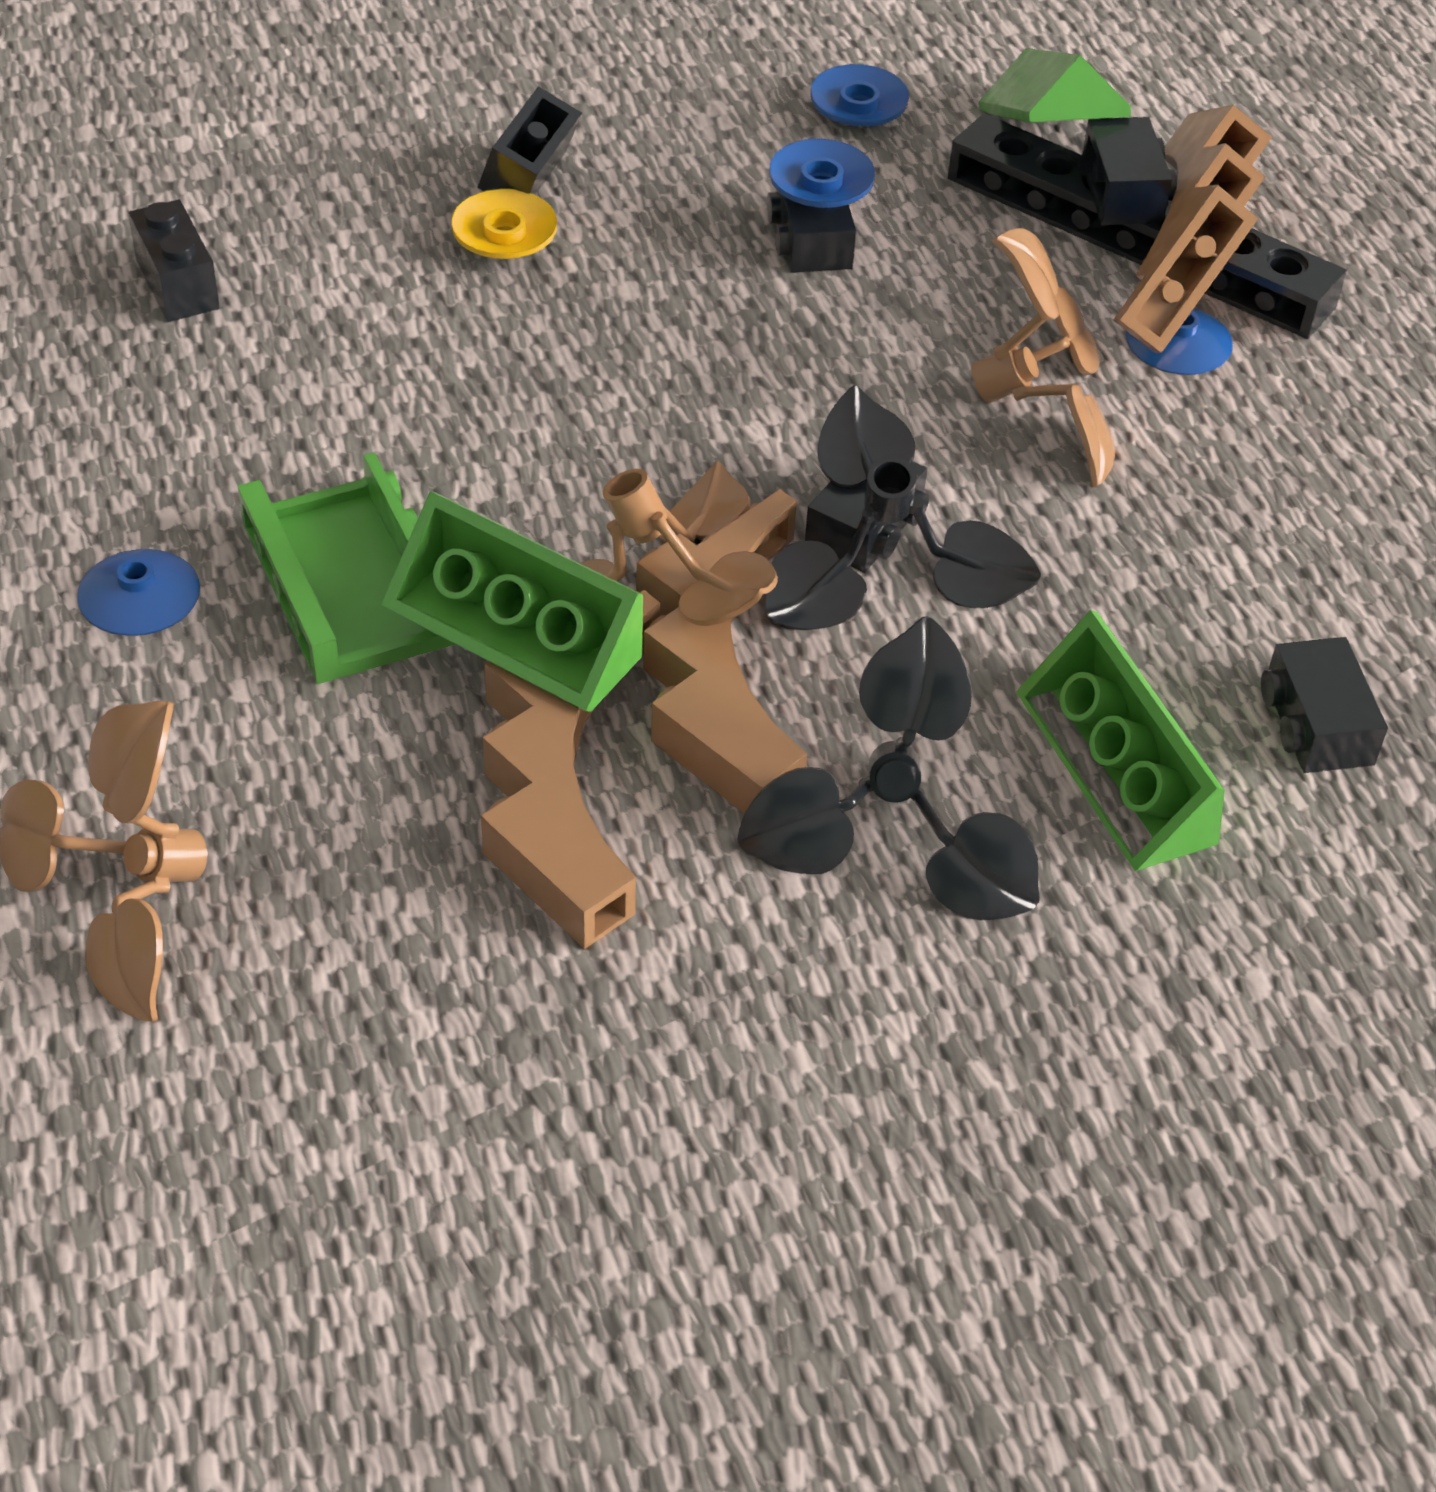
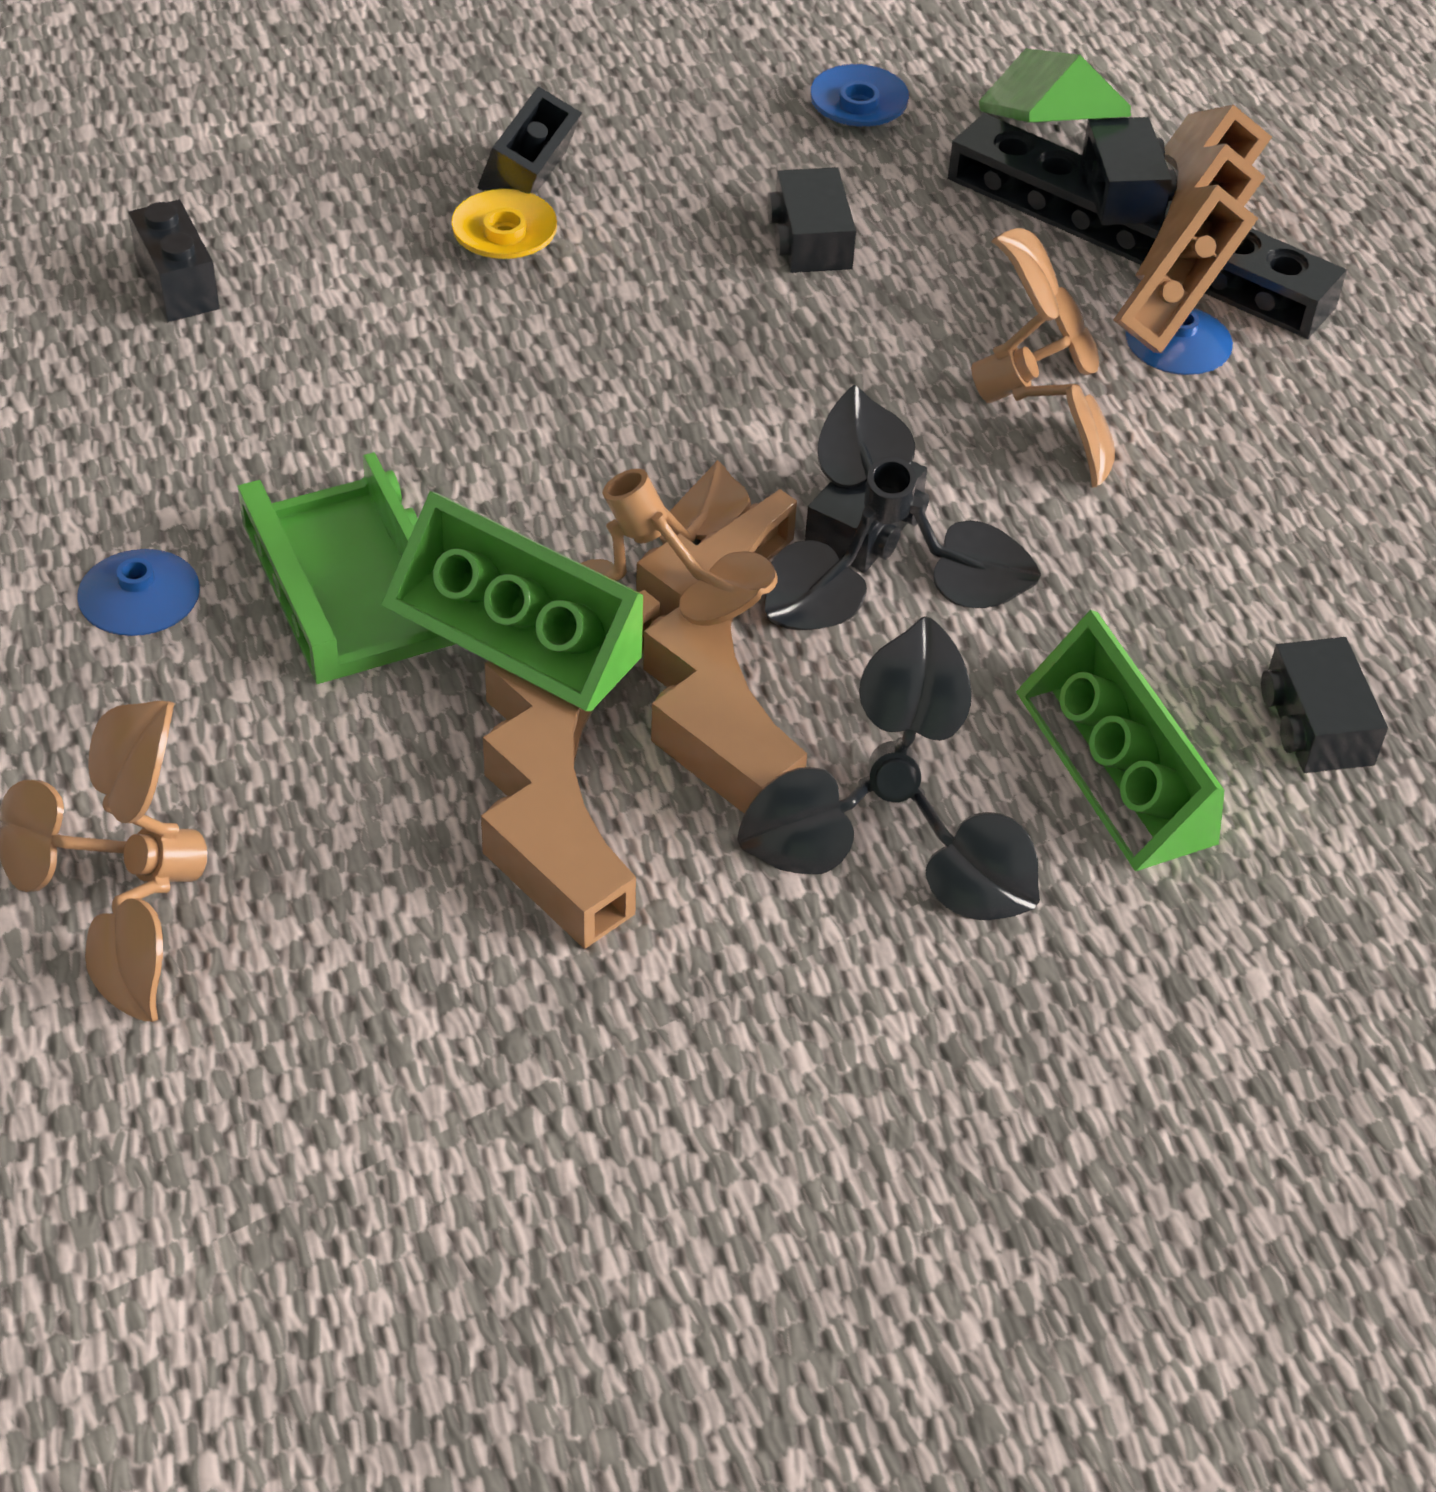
(822, 173): blue dish -> none

